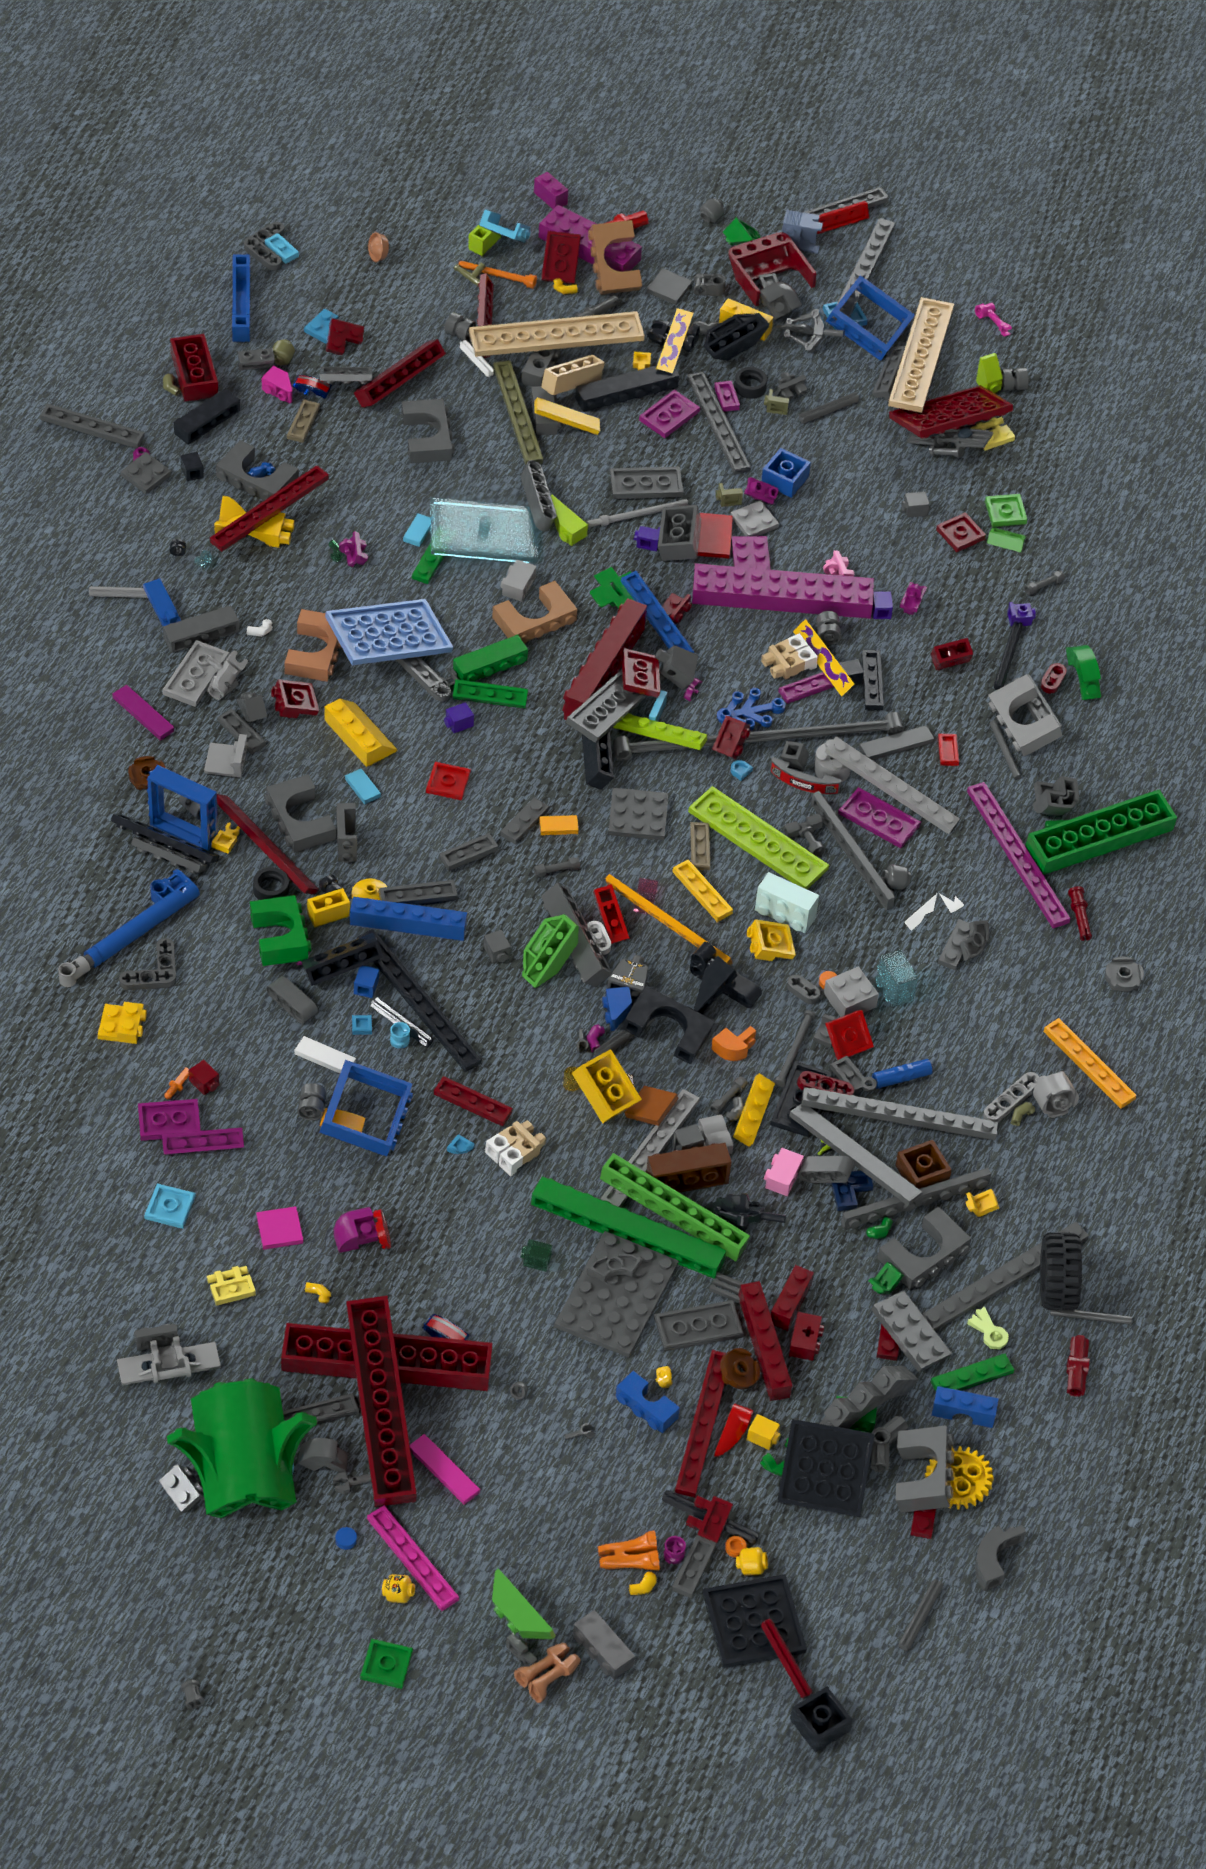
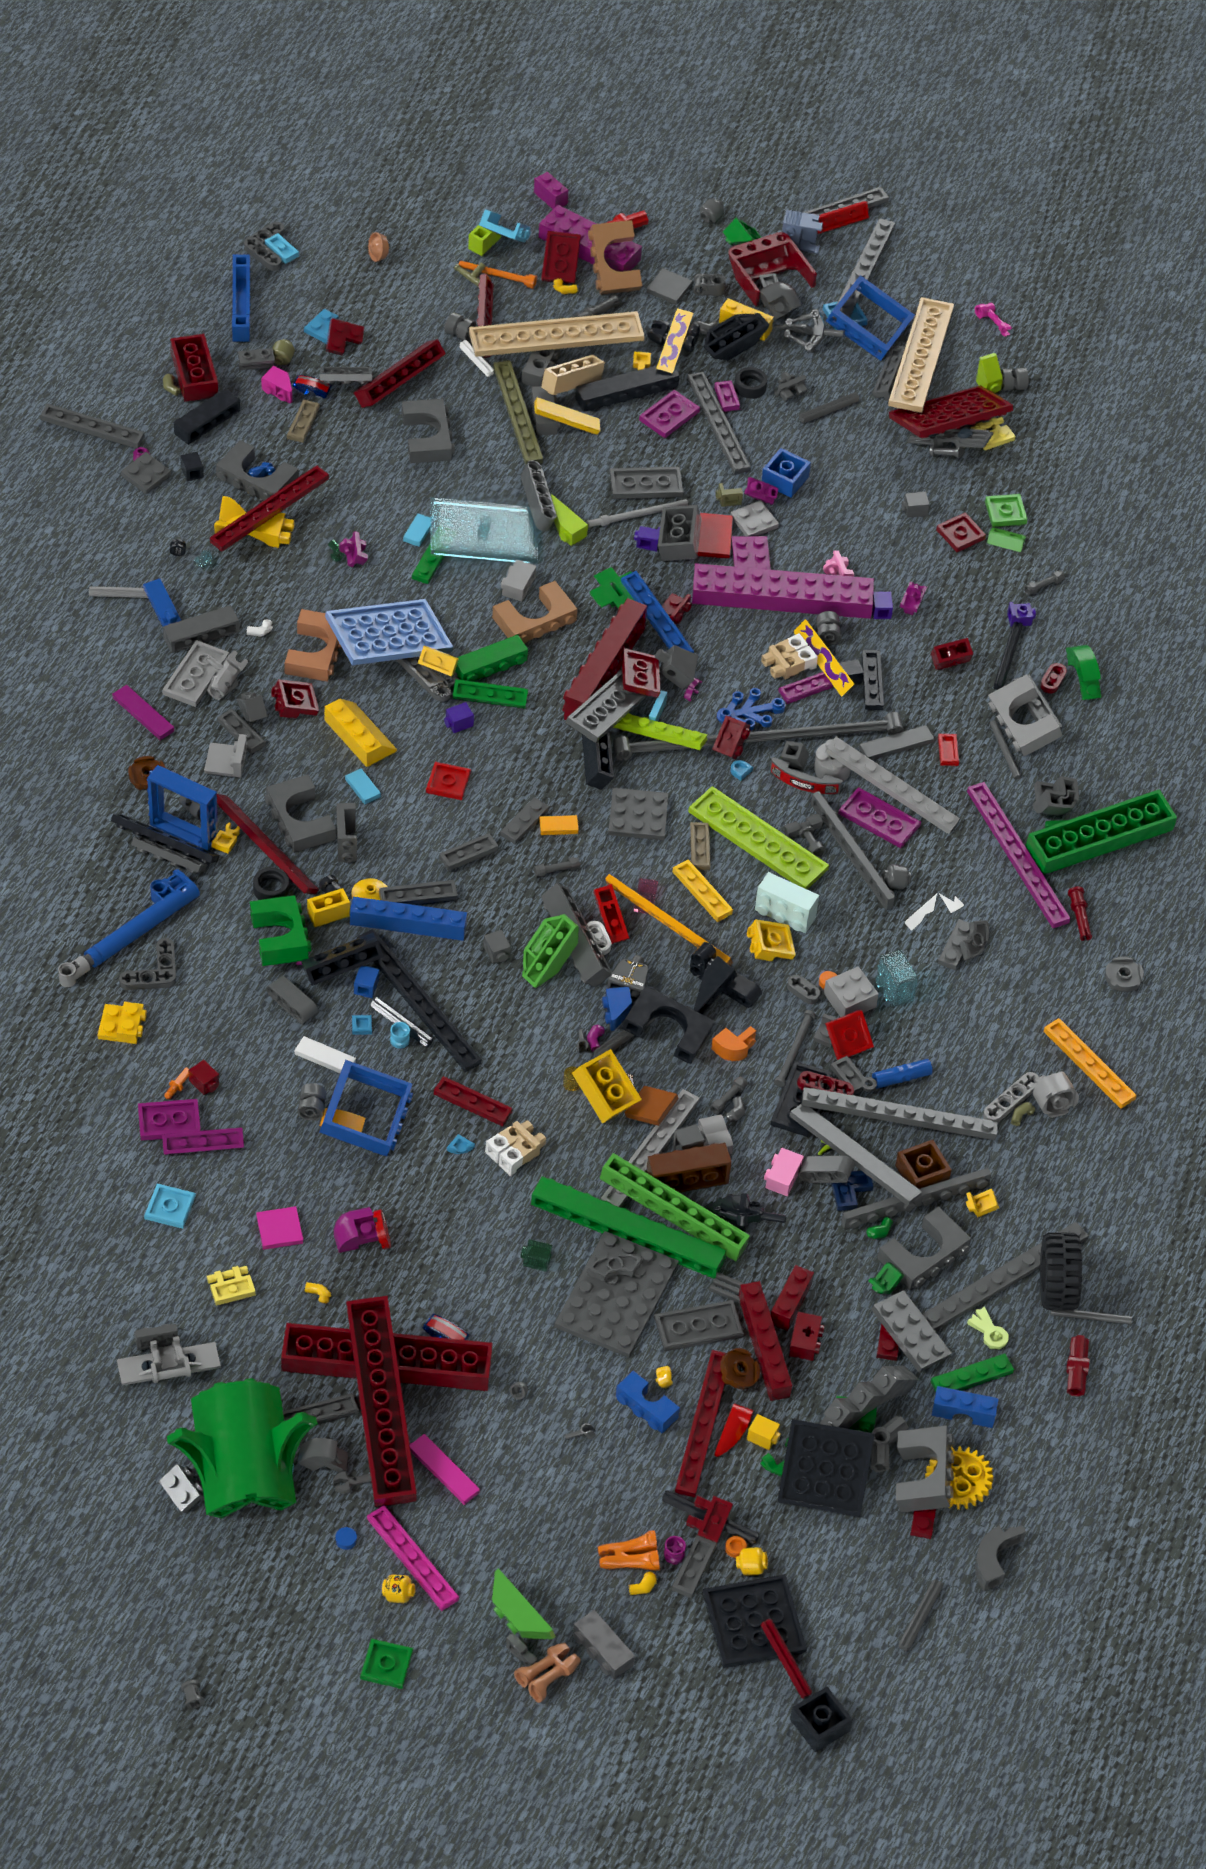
(438, 660): none -> yellow plate
(754, 1110): yellow plate -> none
(776, 404): olive bracket -> none

